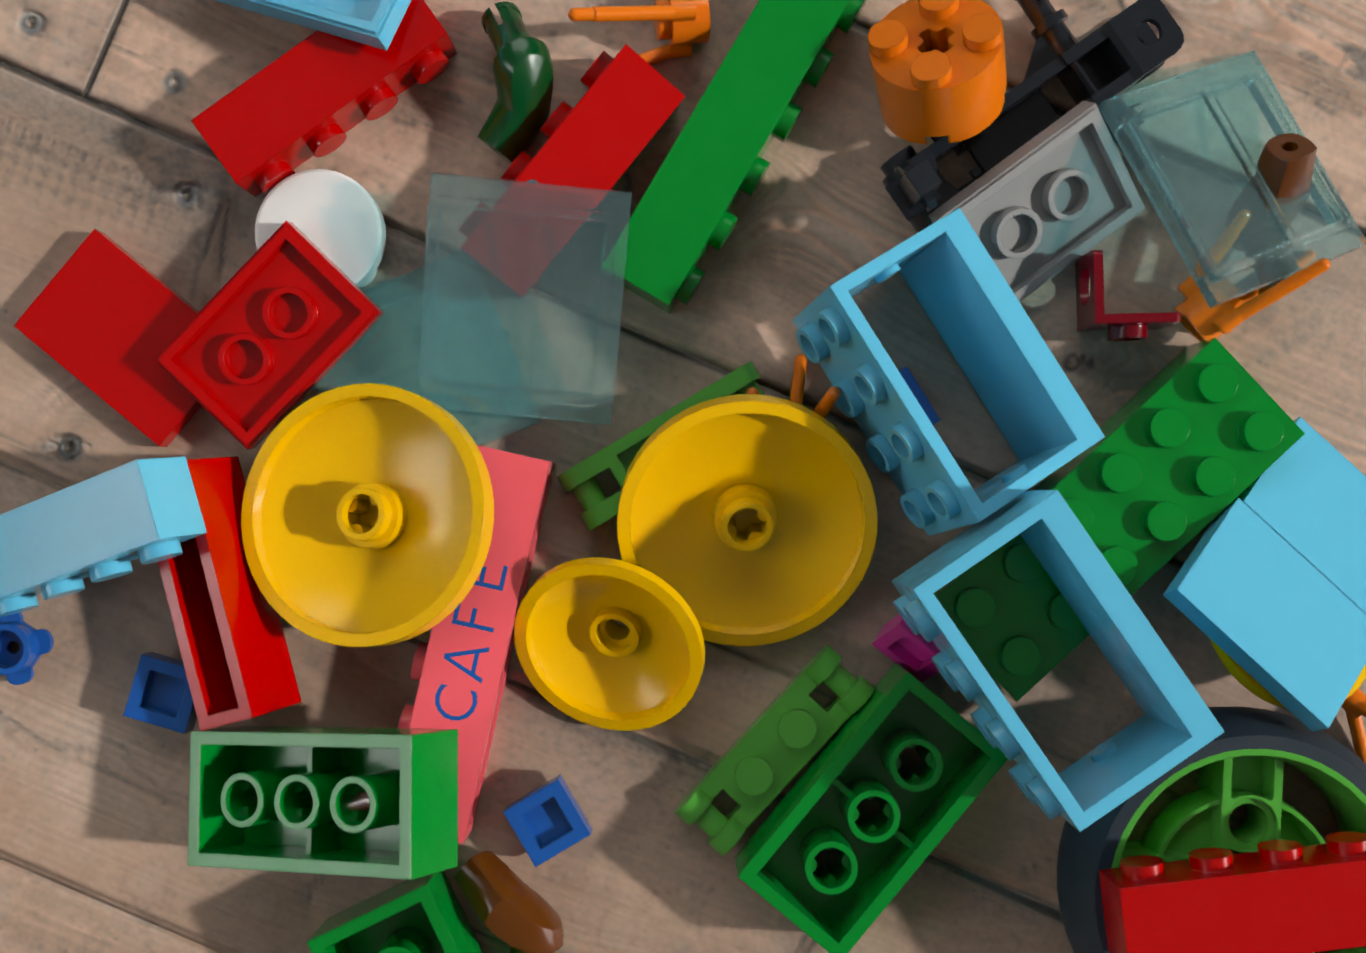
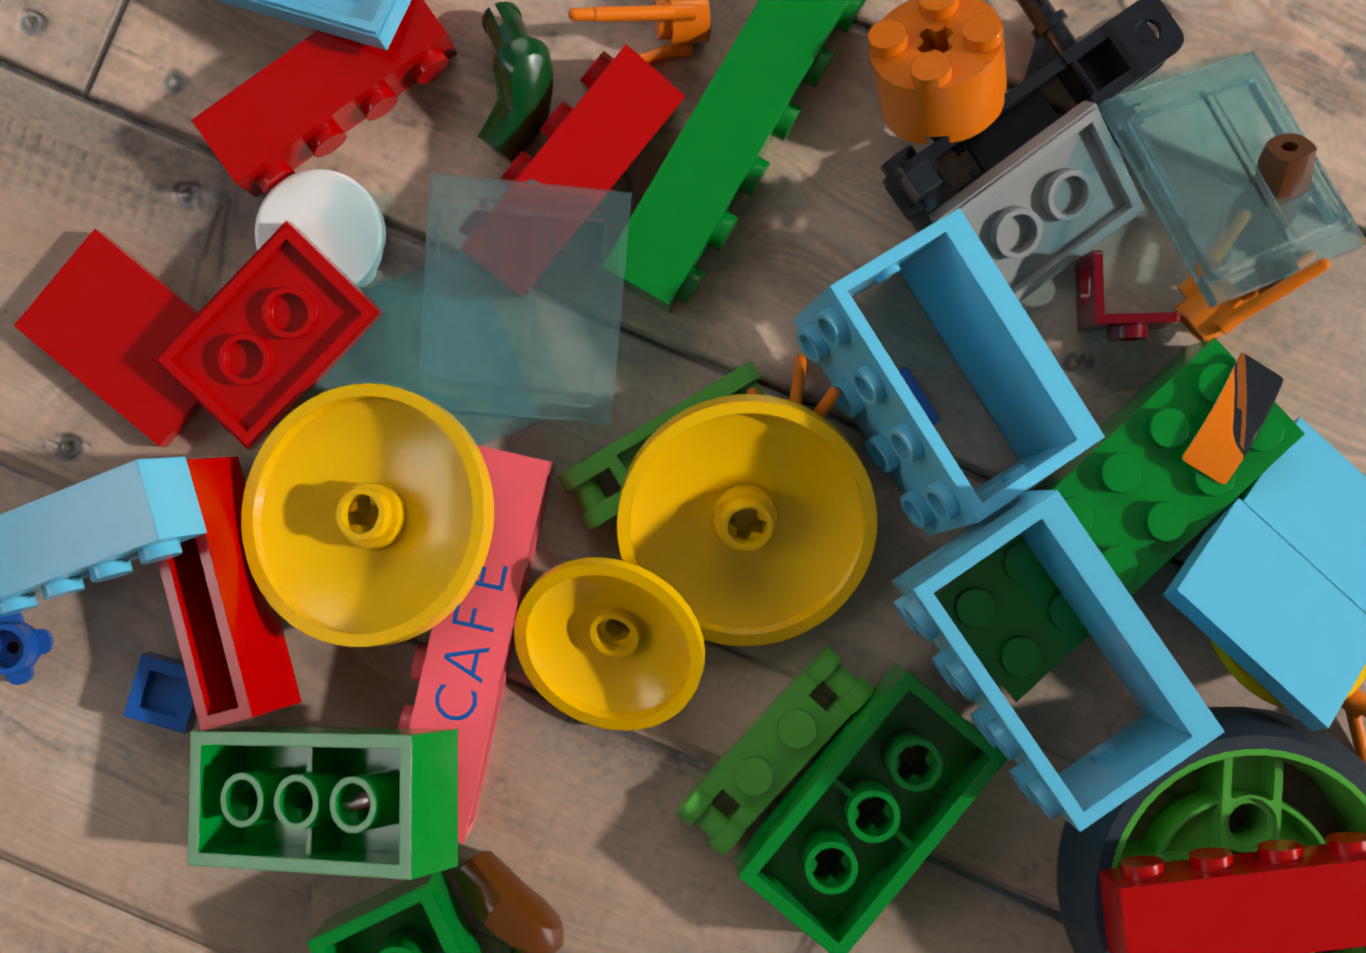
(547, 820): blue plate -> none
(907, 649): dark pink plate -> none
(1234, 419): none -> sticker

